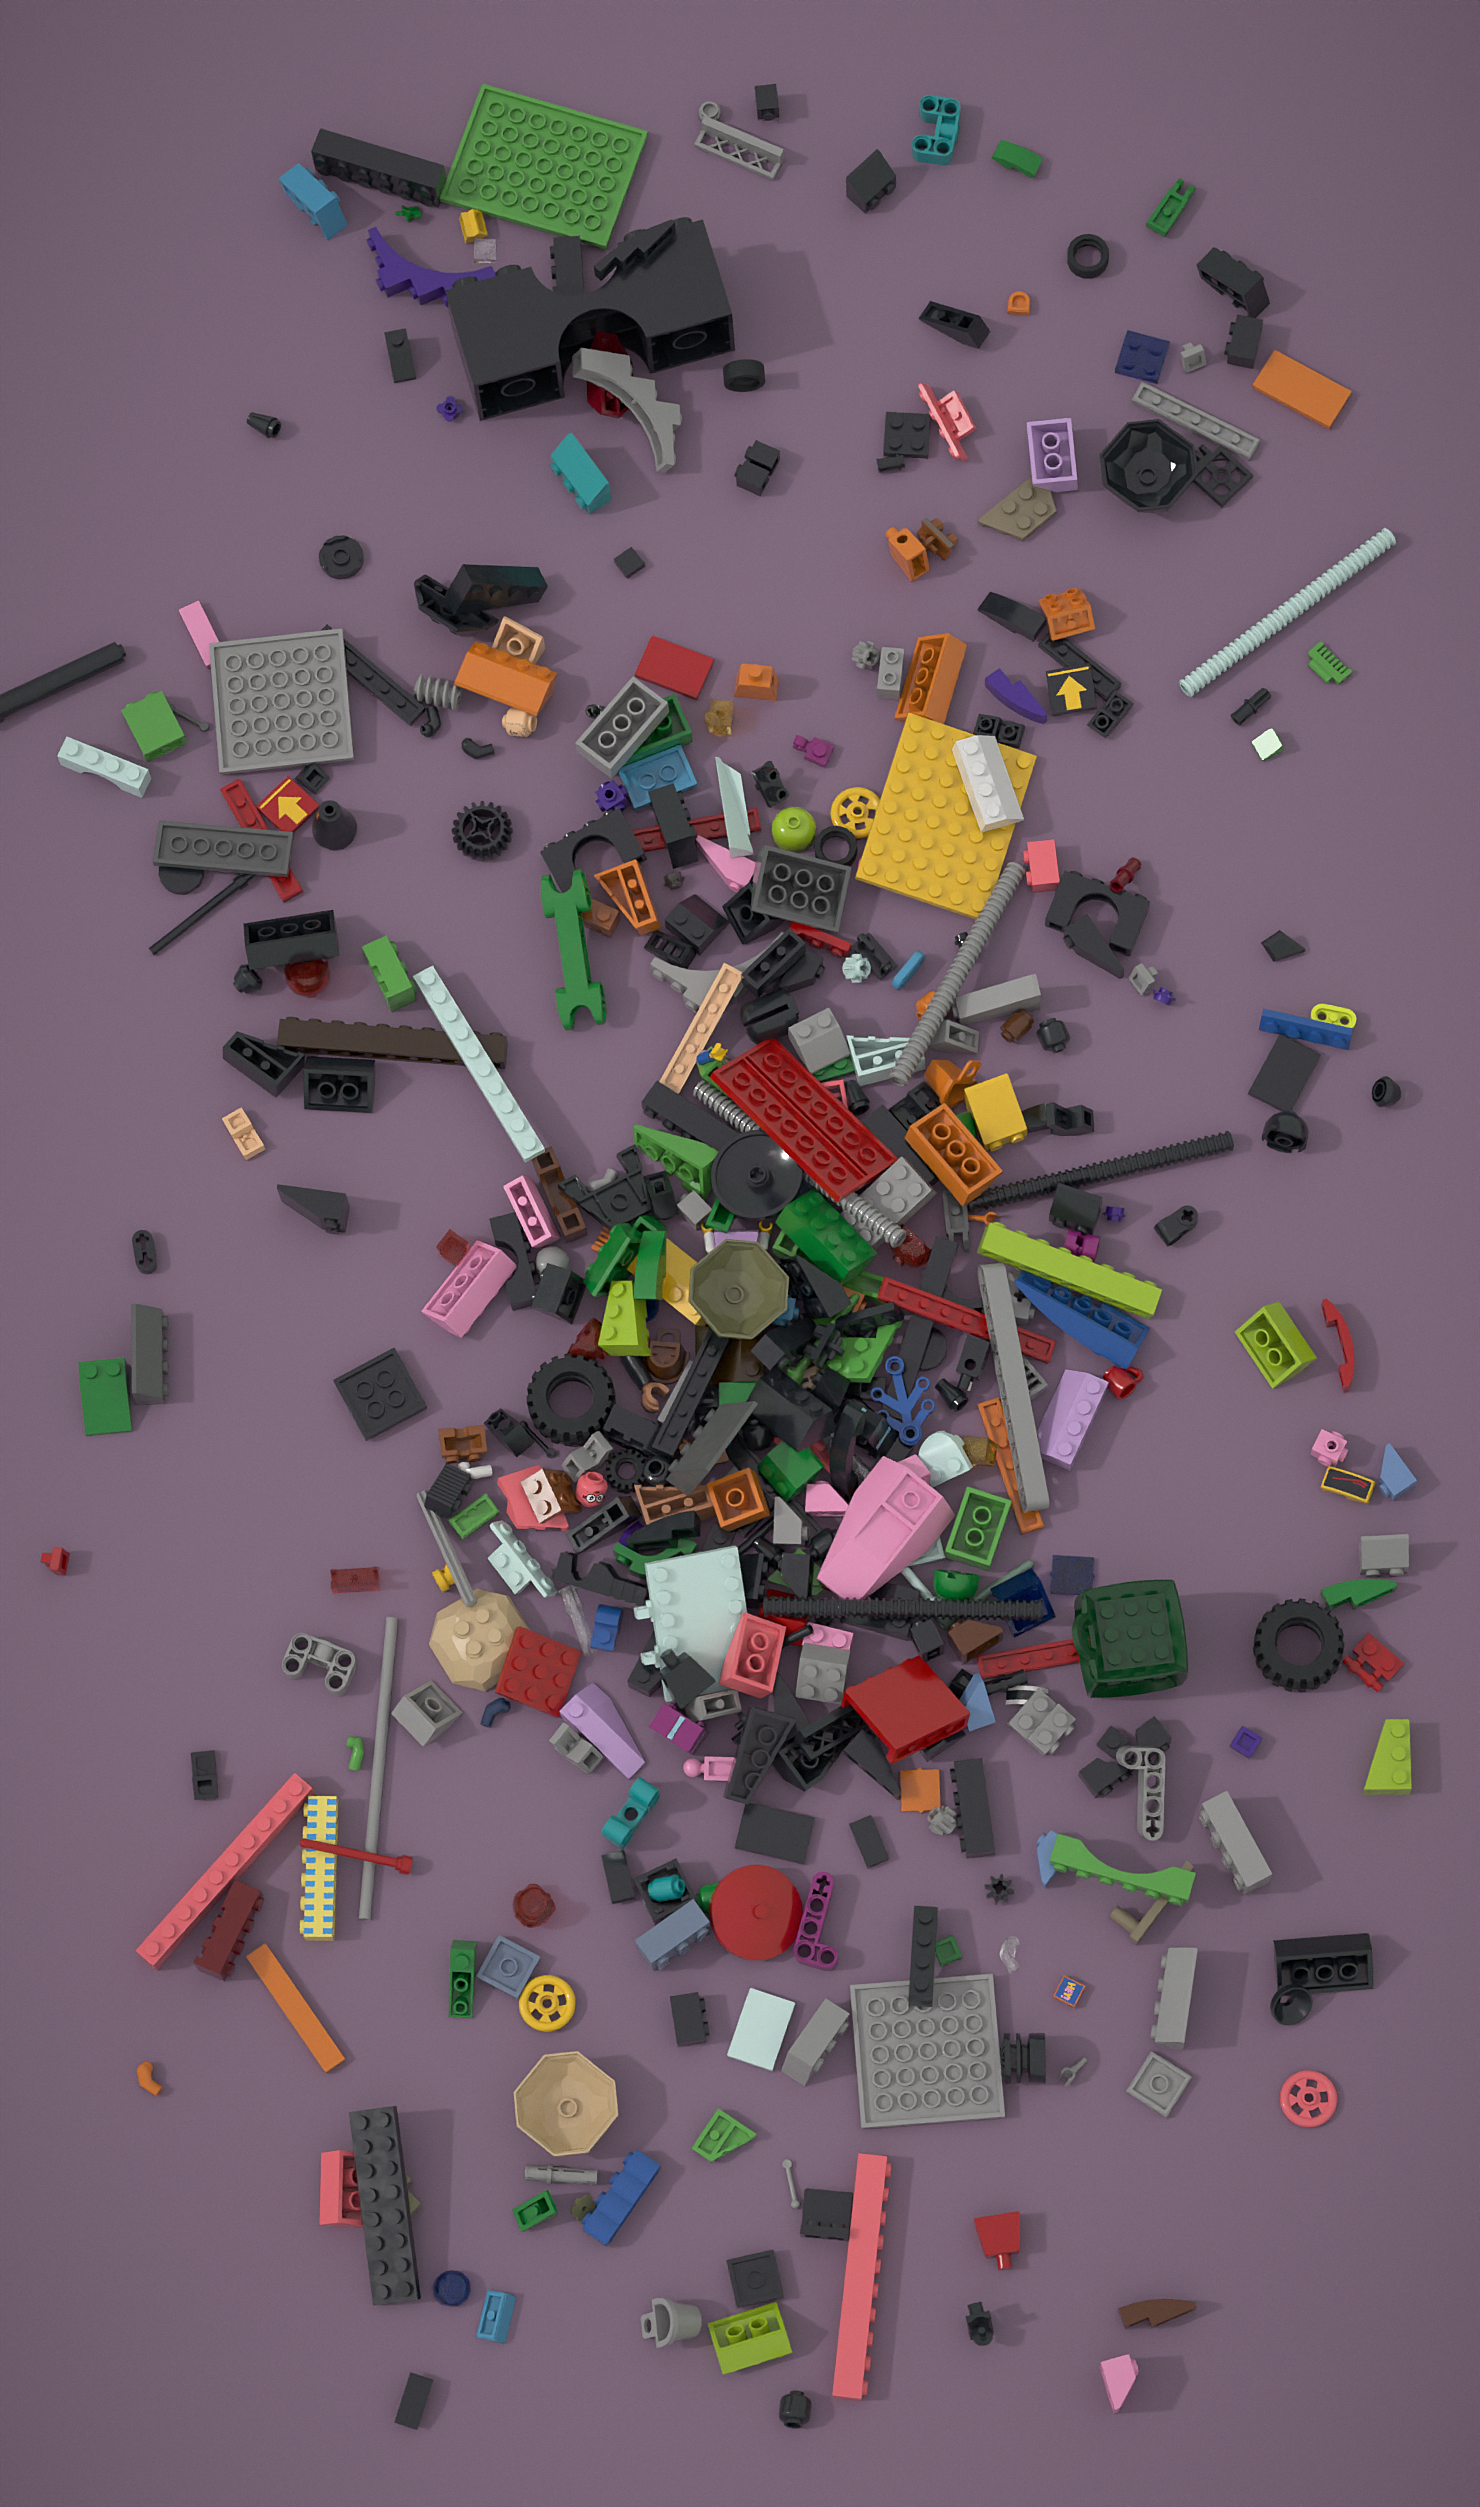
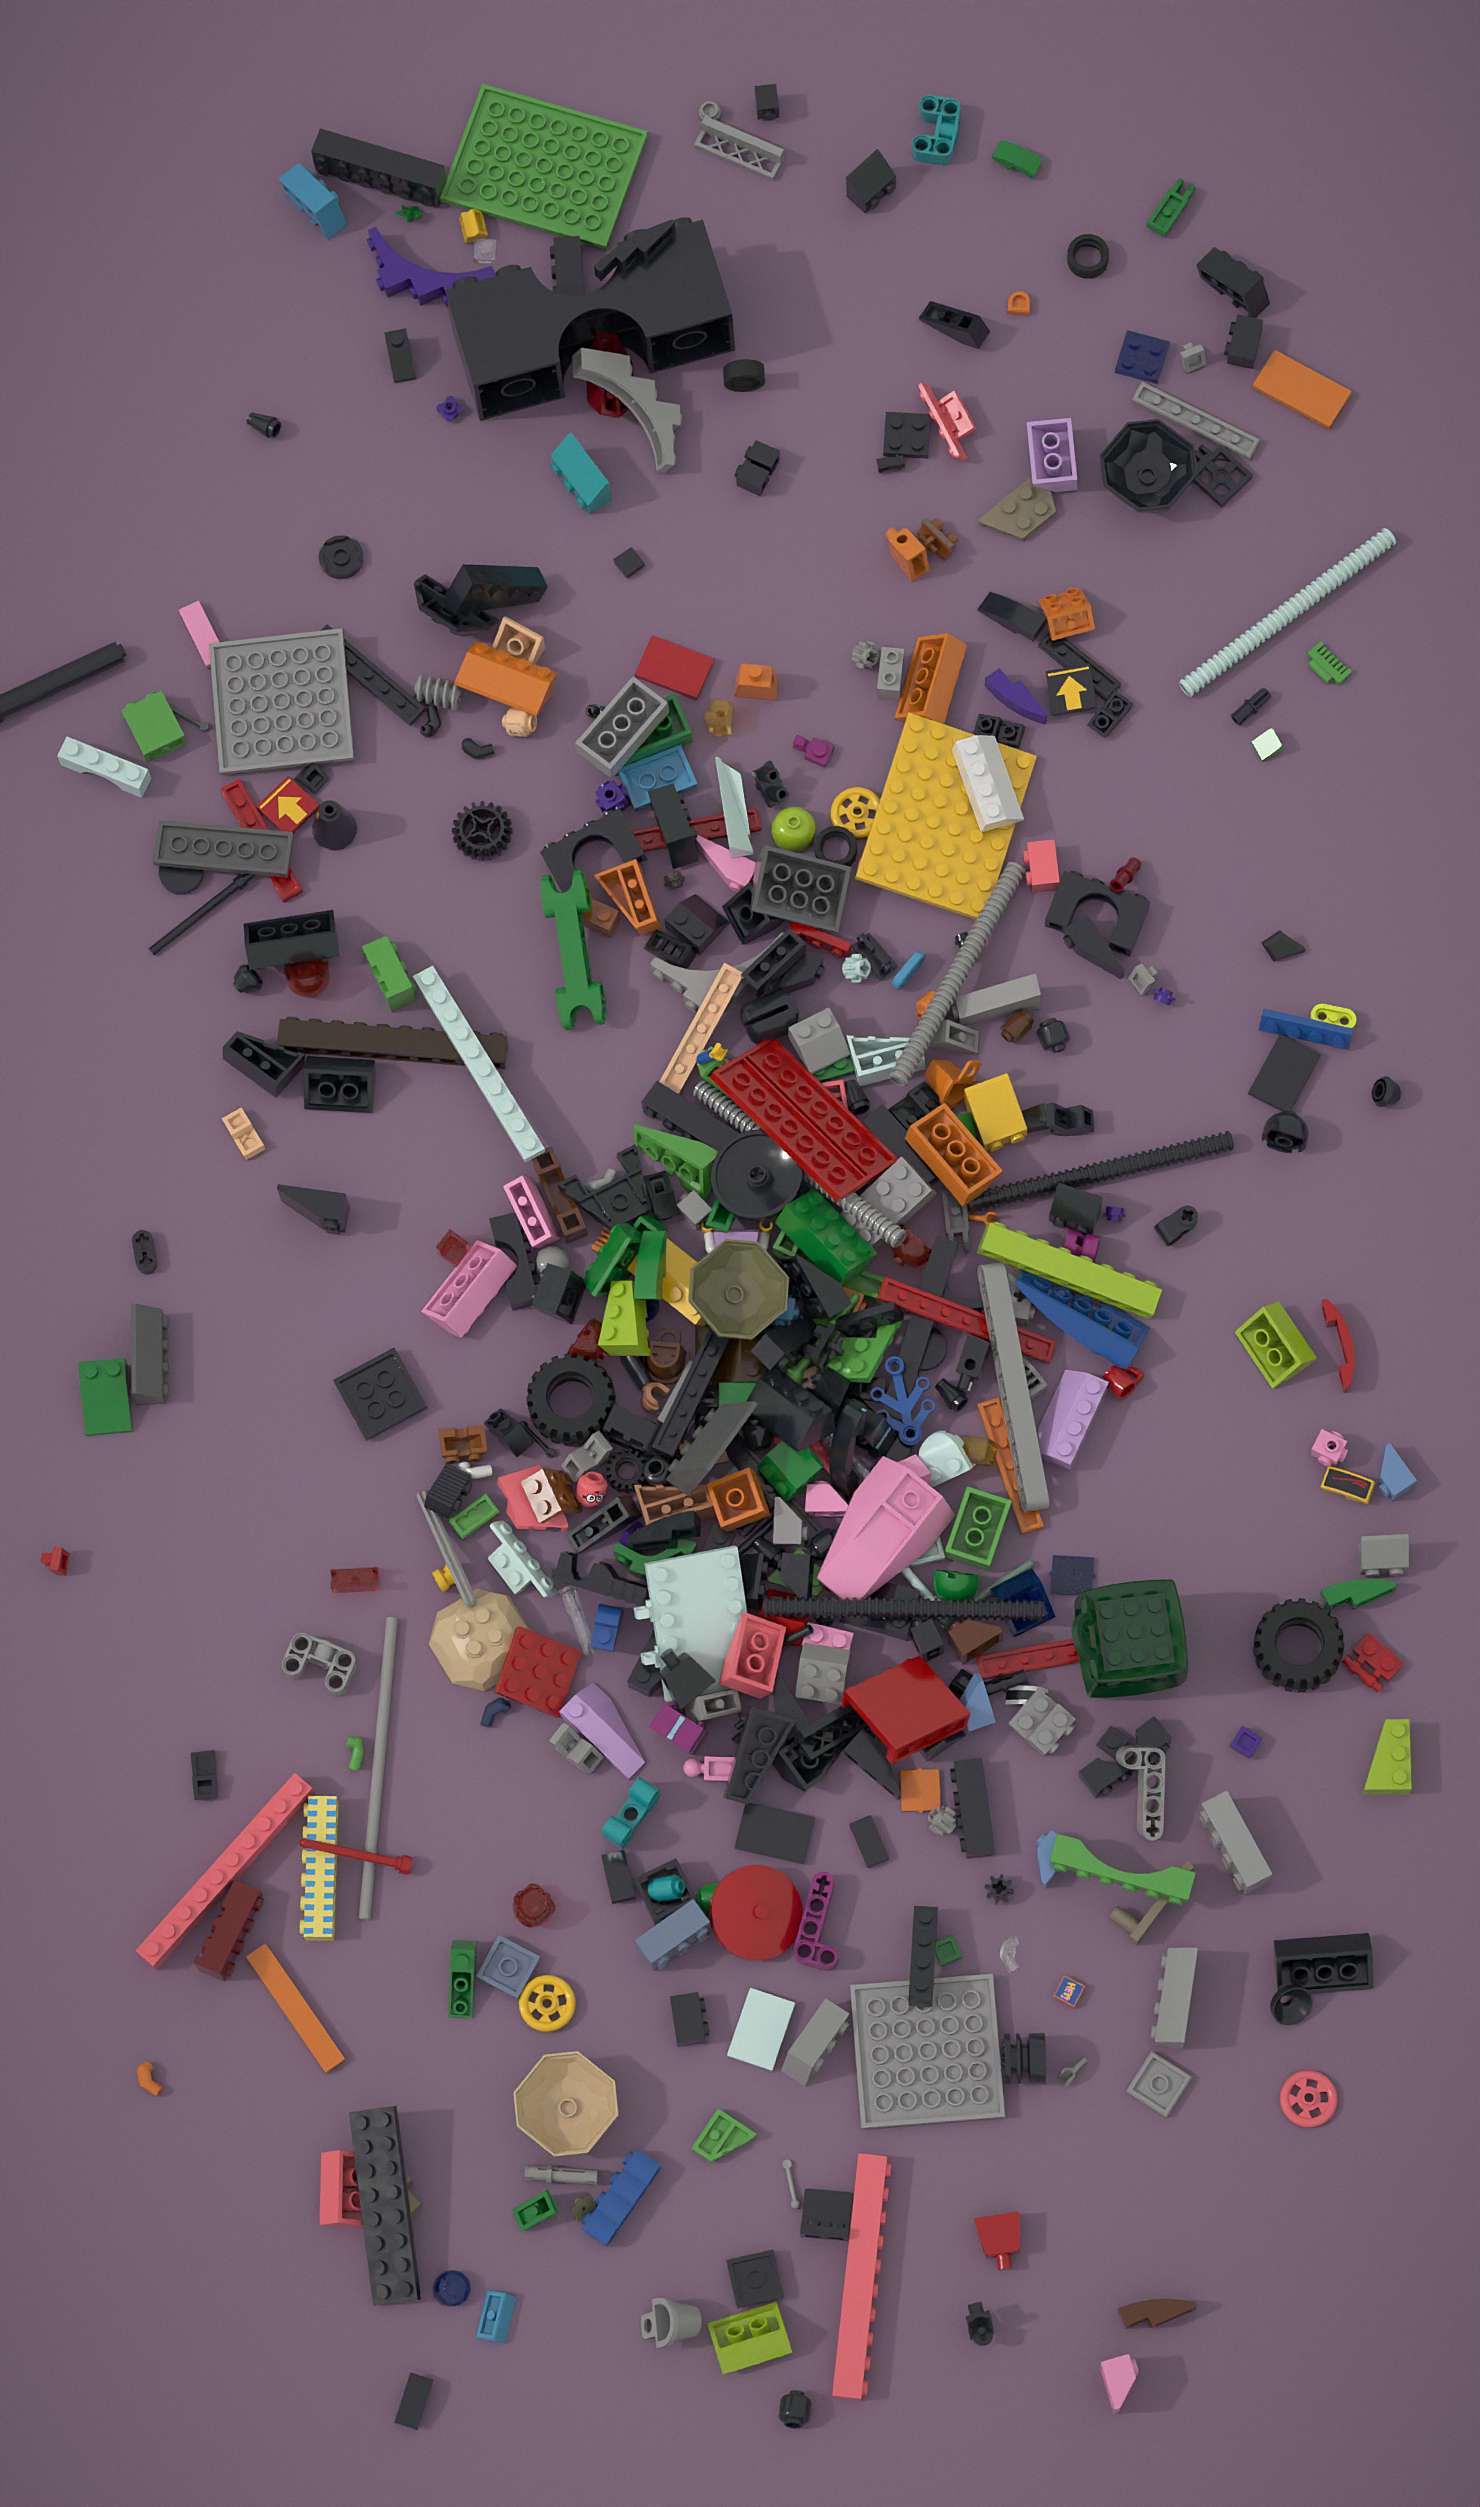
(426, 1712): light grey slope -> none

